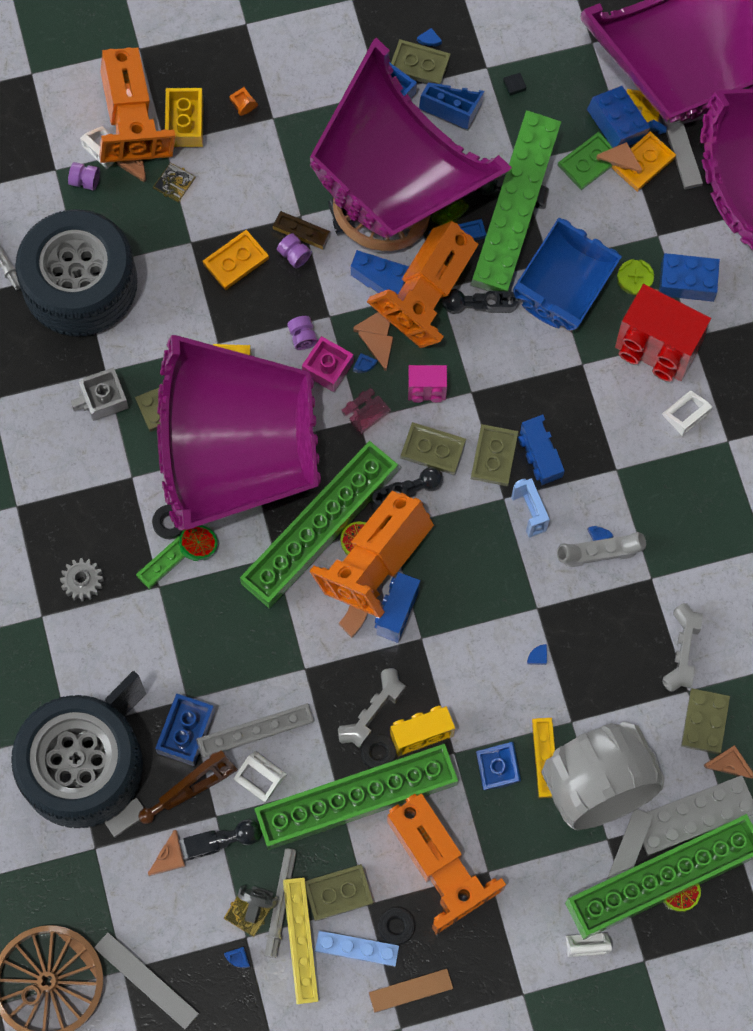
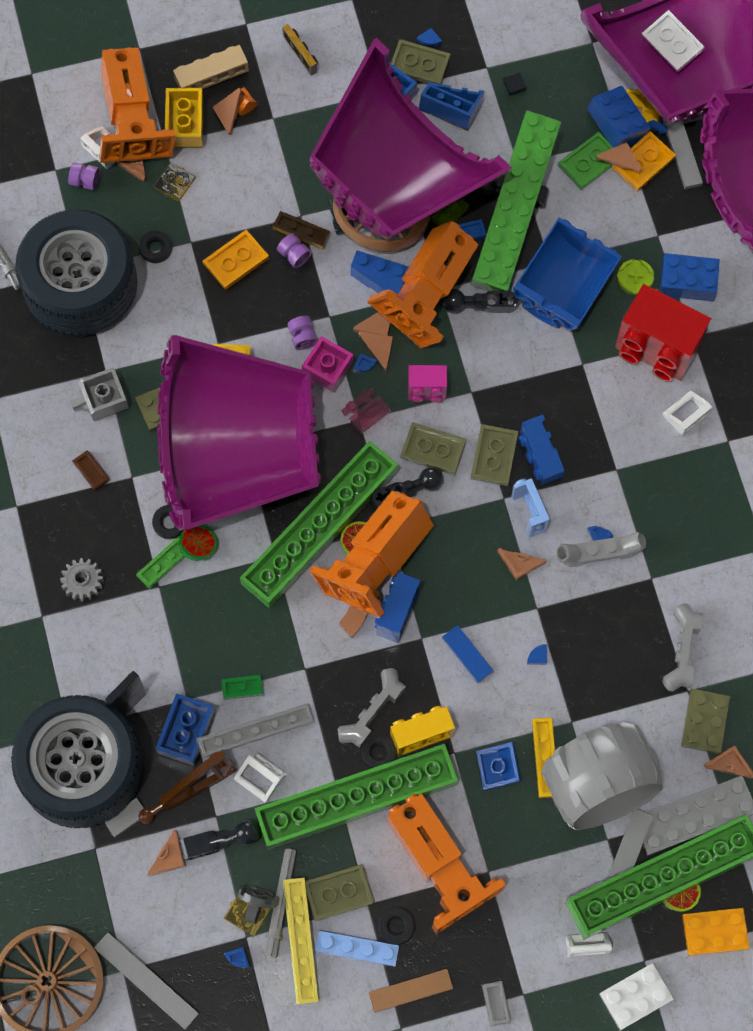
(91, 470): none -> reddish brown tile
(155, 235): none -> black tyre
(212, 69): none -> tan brick
(228, 109): none -> nougat tile
(242, 687): none -> green plate
(300, 49): none -> plate
(467, 654): none -> blue tile
(496, 1003): none -> light grey tile
(519, 563): none -> nougat tile
(636, 996): none -> white plate
(673, 41): none -> white plate
(715, 931): none -> light orange plate

